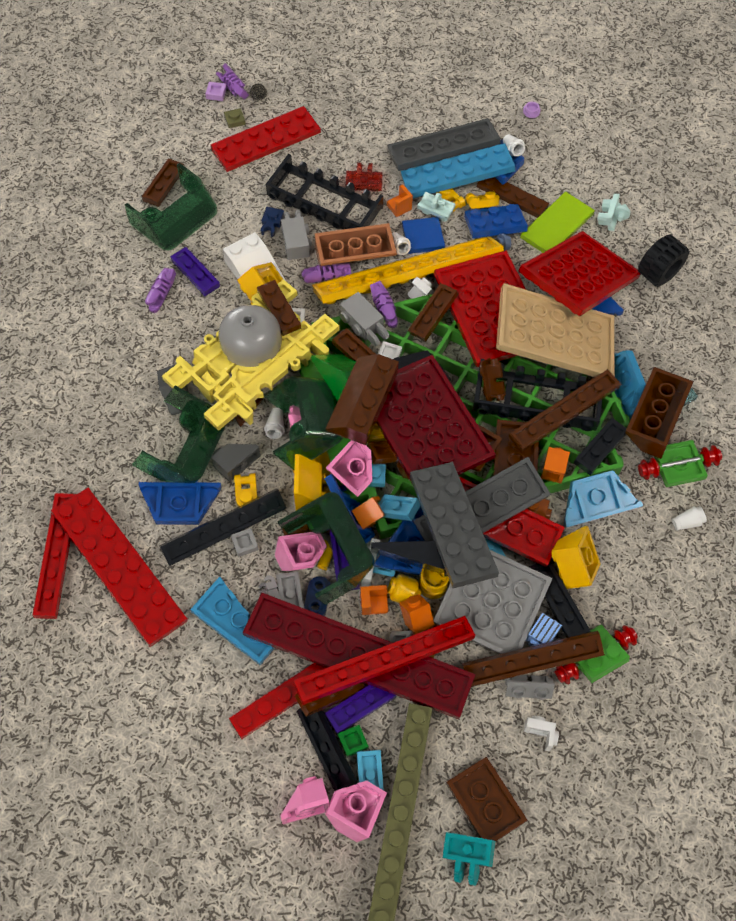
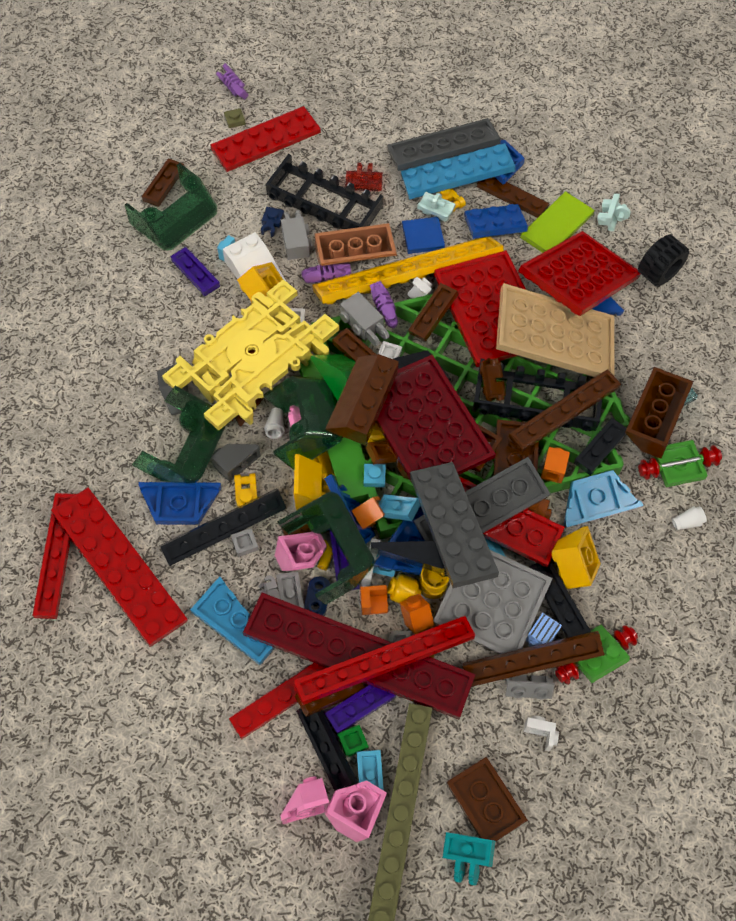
(160, 289): medium lavender hinge -> none
(216, 91): lavender plate -> none
(224, 243): none -> medium azure plate
(250, 335): light grey cylinder -> none
(258, 92): clear smoke plate -> none
(279, 307): reddish brown plate -> none
(353, 467): bright pink slope -> none
(401, 243): white cone -> none
(402, 202): orange panel -> none
(481, 201): yellow plate -> none
(505, 240): sand blue plate -> none
(515, 145): white cone -> none
(531, 110): lavender plate -> none
(631, 380): dark azure wing -> none

